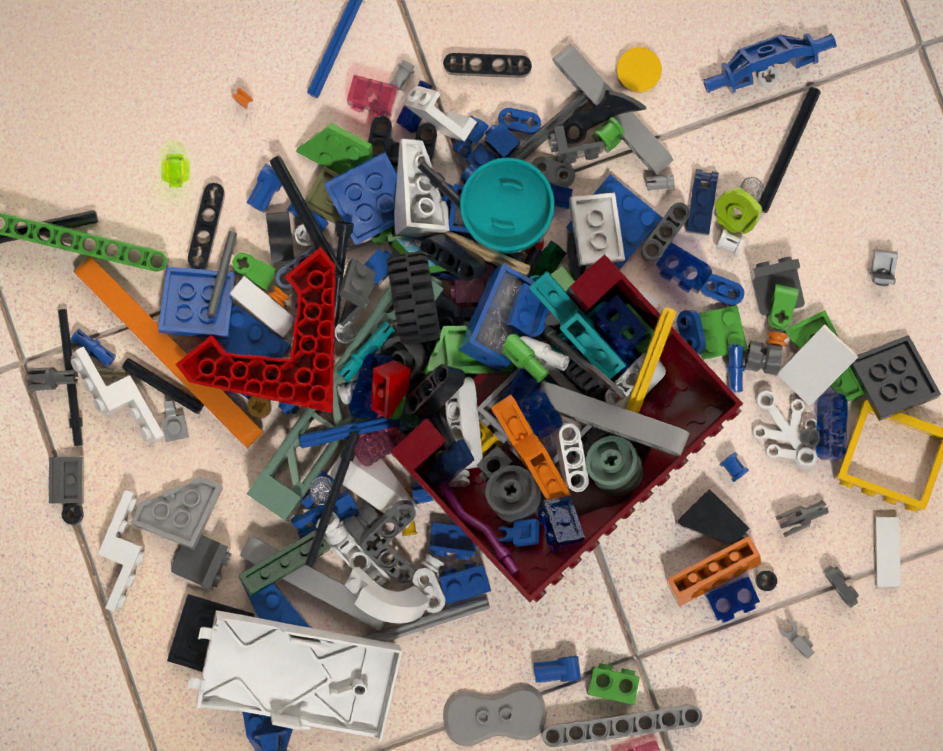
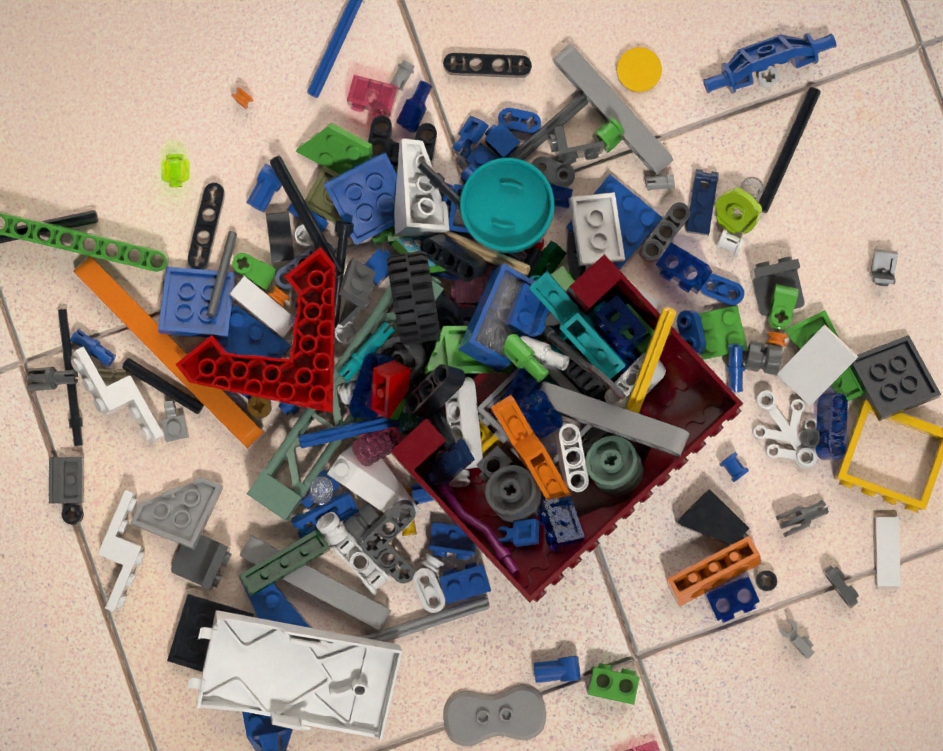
(347, 456): black bar -> none
(383, 603): white arch -> none
(454, 125): white panel -> none
(611, 105): black piece -> none
(633, 725): light grey beam -> none

